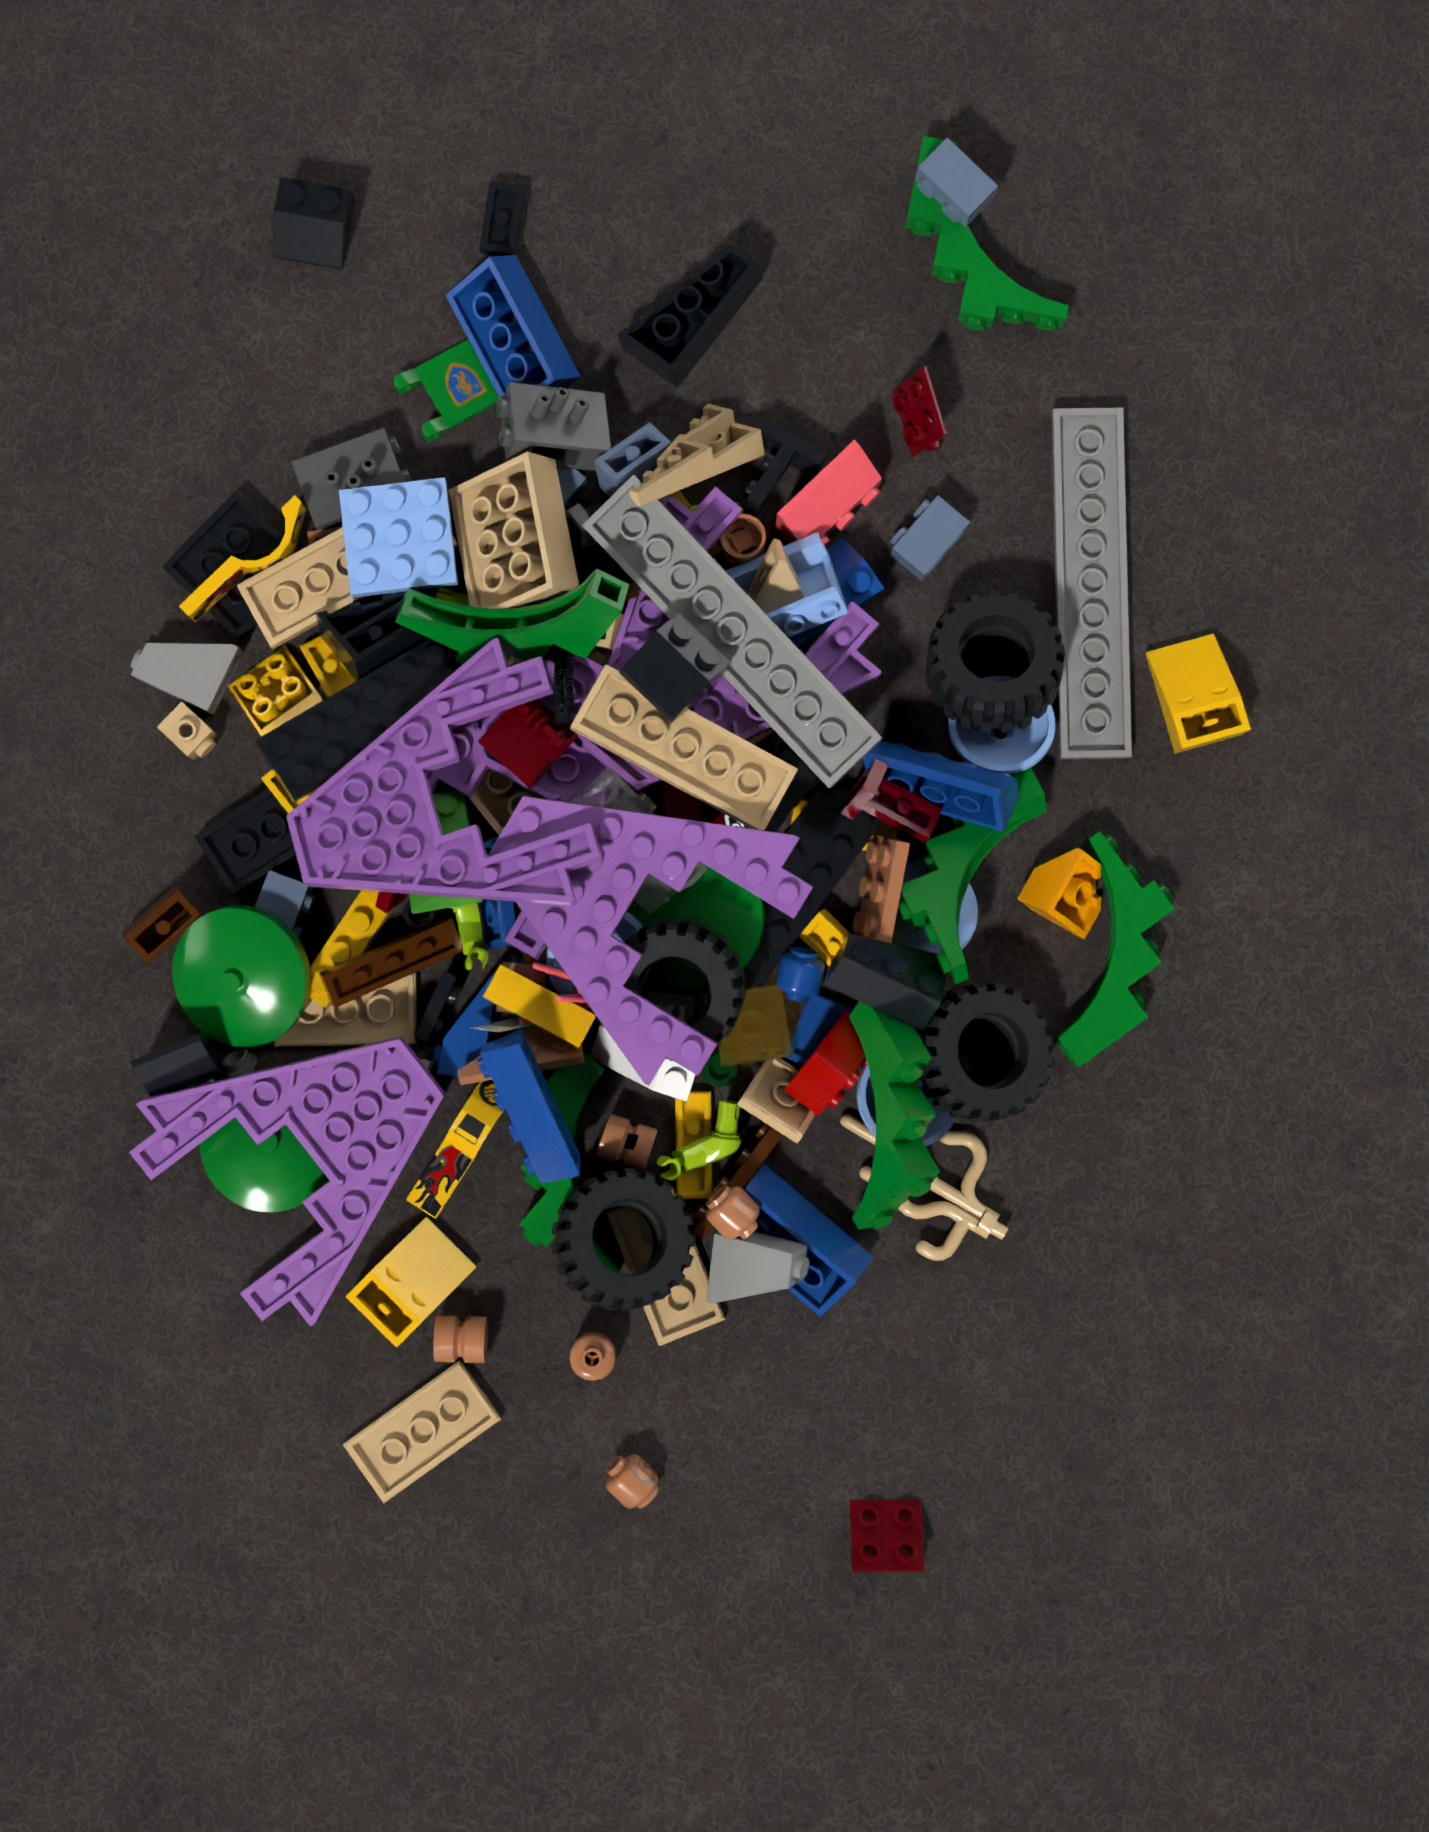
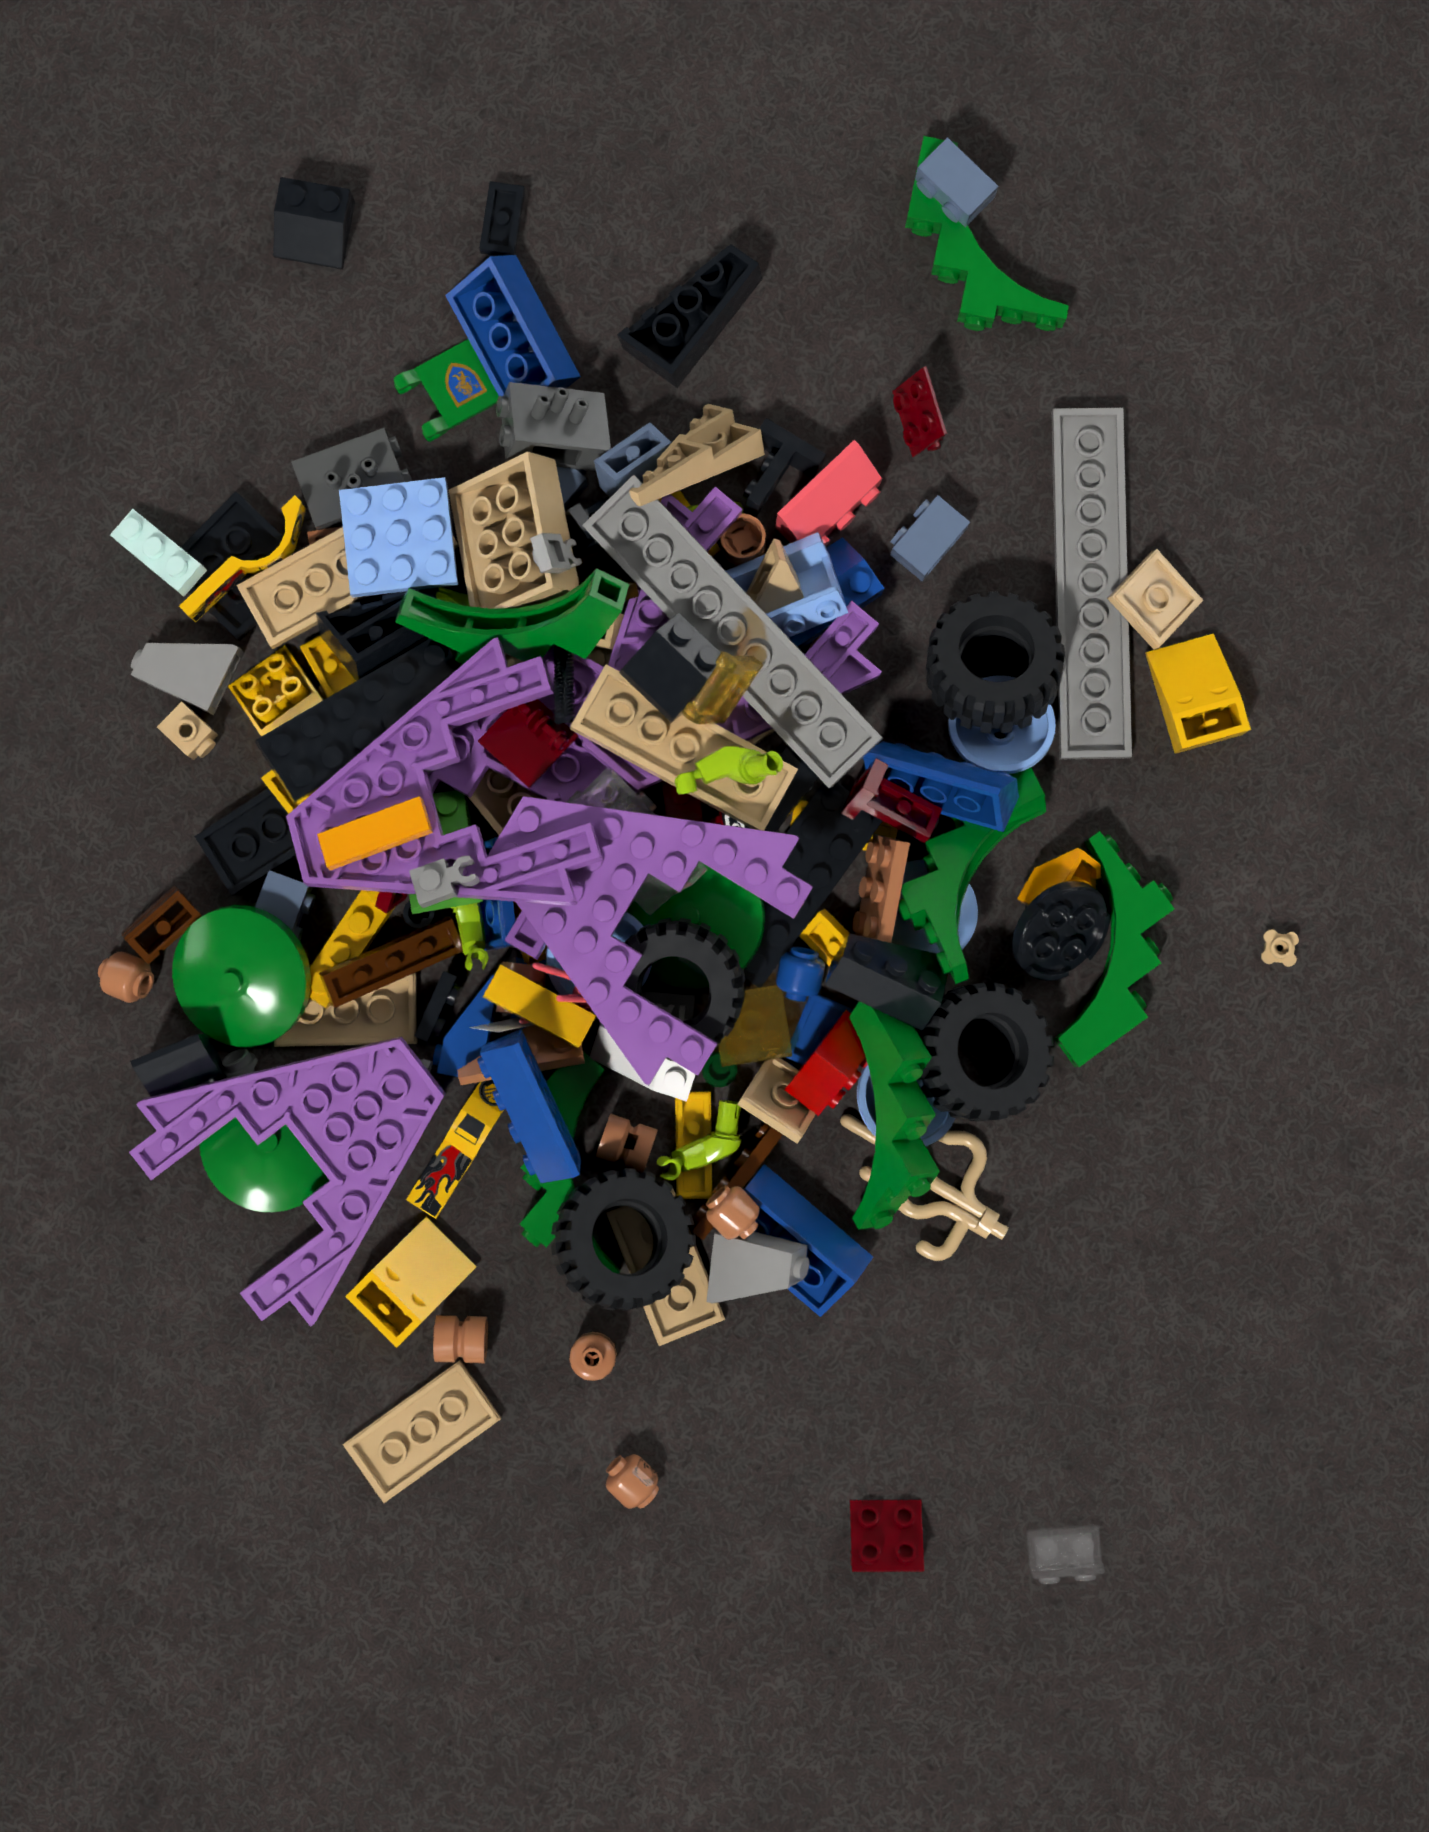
(125, 977): none -> nougat head
(158, 552): none -> light aqua plate
(375, 833): none -> light orange tile
(437, 880): none -> light grey plate
(553, 553): none -> light grey plate
(723, 689): none -> clear yellow plate
(731, 762): none -> lime arm
(1060, 930): none -> black tile
(1064, 1553): none -> clear bracket
(1155, 599): none -> tan tile
(1271, 954): none -> tan plate

